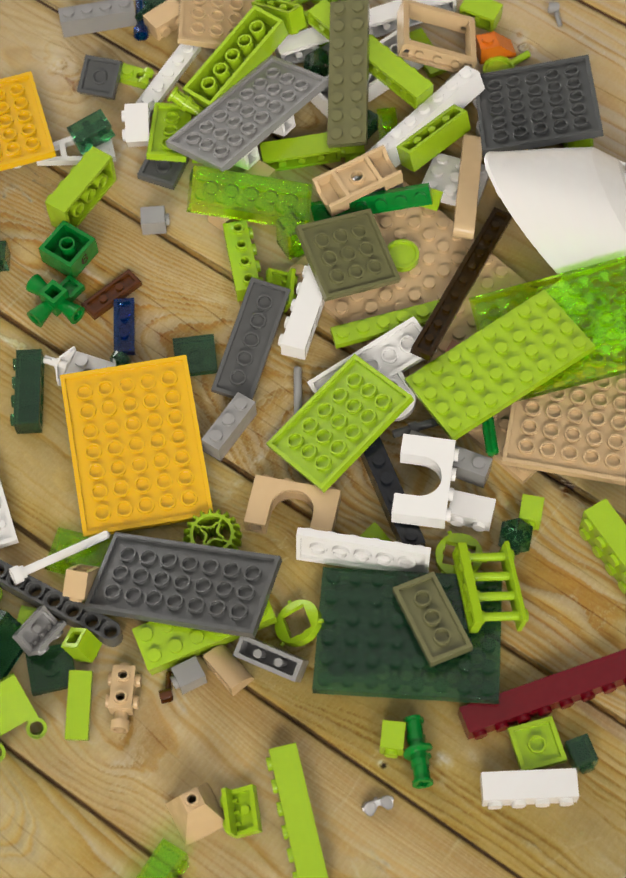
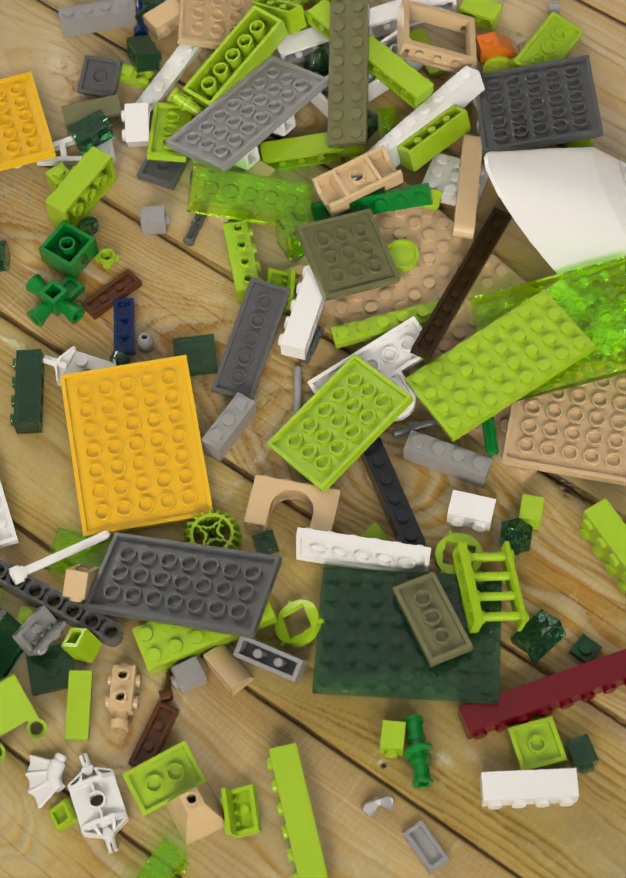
(45, 777): none -> white arm
(55, 175): none -> lime brick
(63, 814): none -> lime slope
(89, 225): none -> clear green tile
(102, 820): none -> white plate
(104, 254): none -> lime plate
(109, 105): none -> olive brick
(143, 53): none -> clear green brick
(145, 342): none -> light grey hose
(154, 734): none -> reddish brown tile
(164, 778): none -> lime plate
(196, 225): none -> dark grey piece
(265, 542): none -> clear green tile
(317, 336): none -> dark grey axle
(425, 846): none -> light grey tile
(432, 508): white arch -> none
(539, 635): none -> clear green bracket
(550, 42): none -> lime plate
(585, 649): none -> dark green plate

